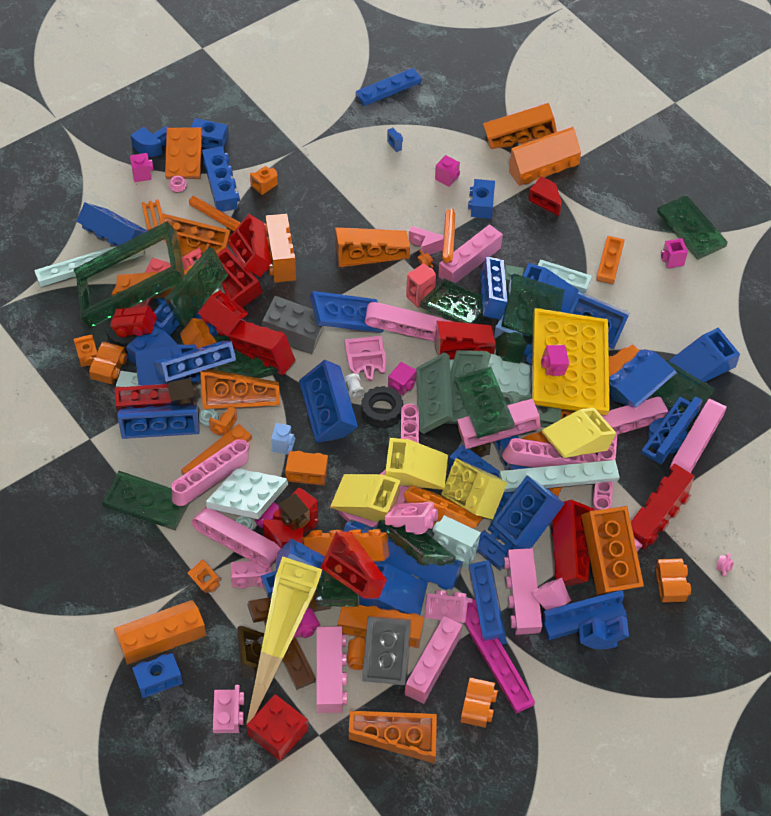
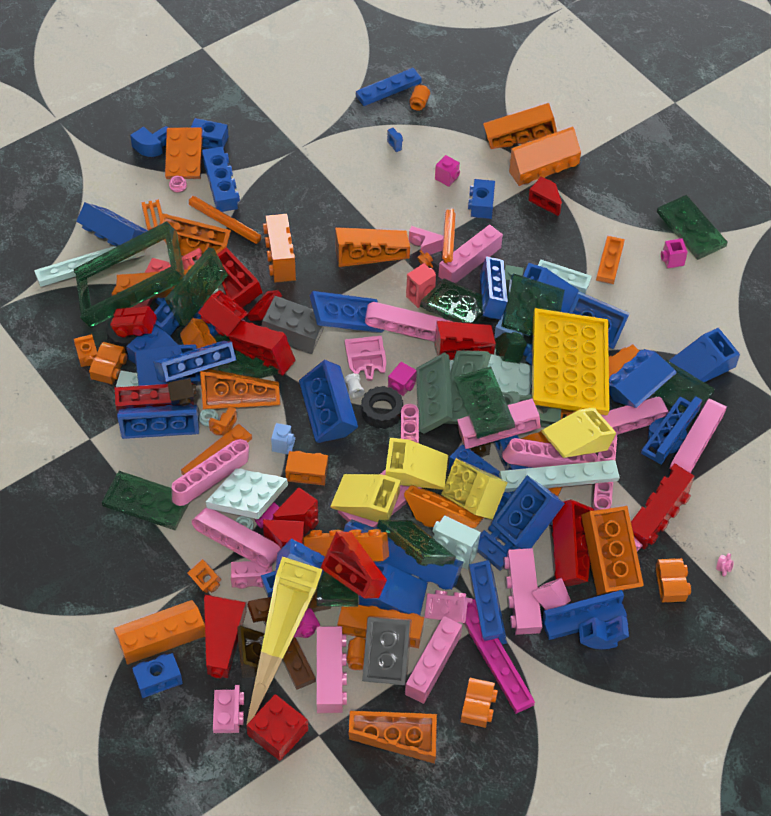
(141, 167): dark pink brick -> none
(221, 633): none -> red slope
(251, 245): red wedge -> none
(260, 309): none -> red plate
(264, 179): orange brick -> none
(294, 512): dark brown brick -> none
(415, 516): bright pink plate -> none
(419, 97): none -> orange brick
(555, 360): dark pink brick -> none

